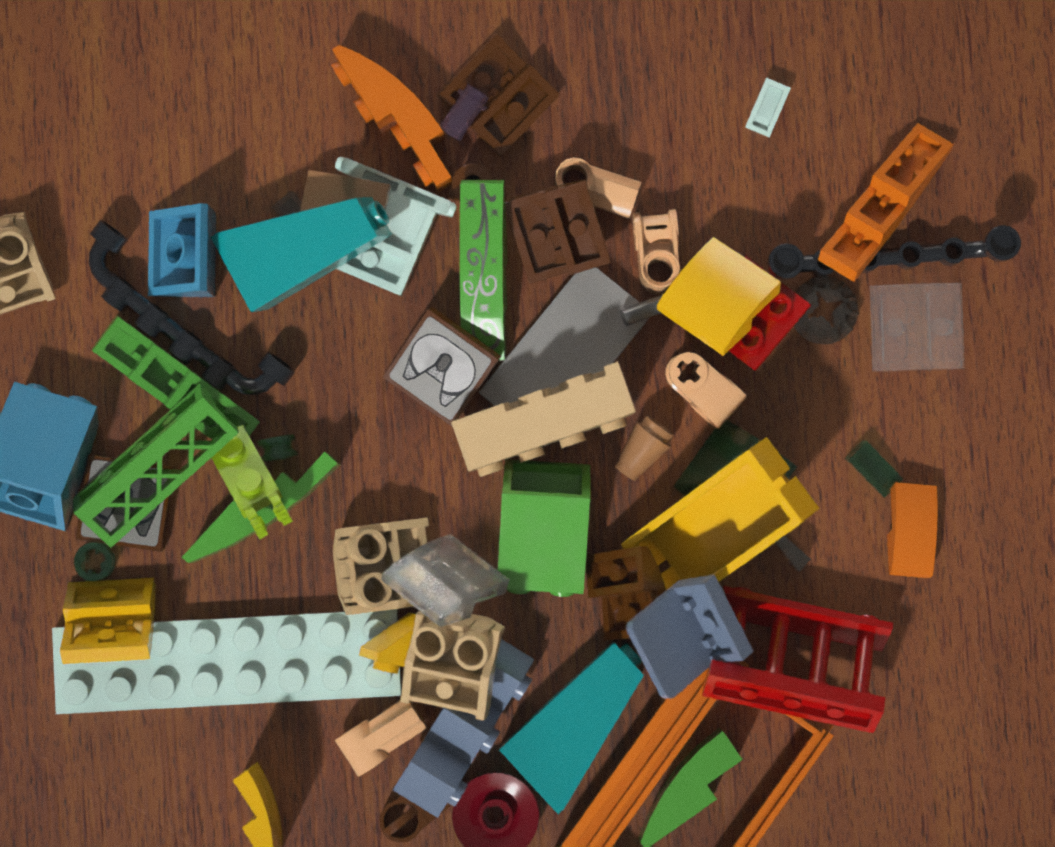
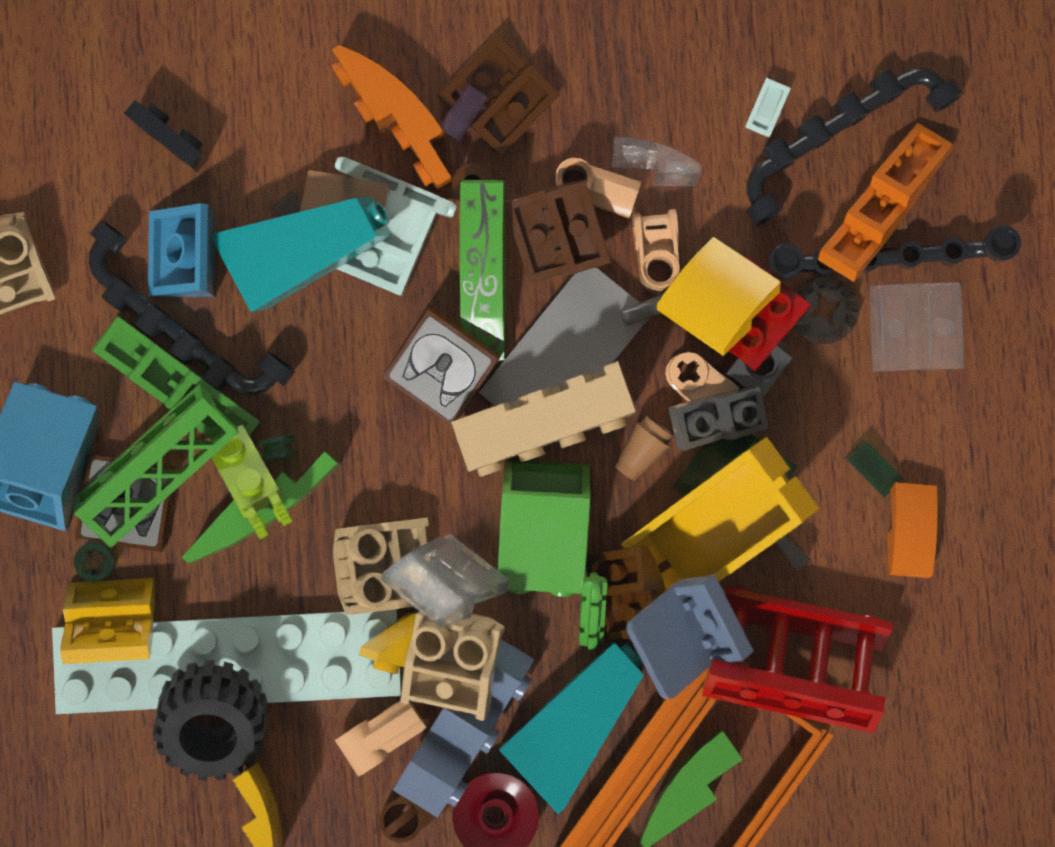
(154, 122): none -> black plate
(205, 748): none -> black tyre
(592, 611): none -> bright green axle
(668, 164): none -> clear slope
(718, 417): none -> dark grey slope
(744, 377): none -> dark grey brick
(850, 112): none -> black bar

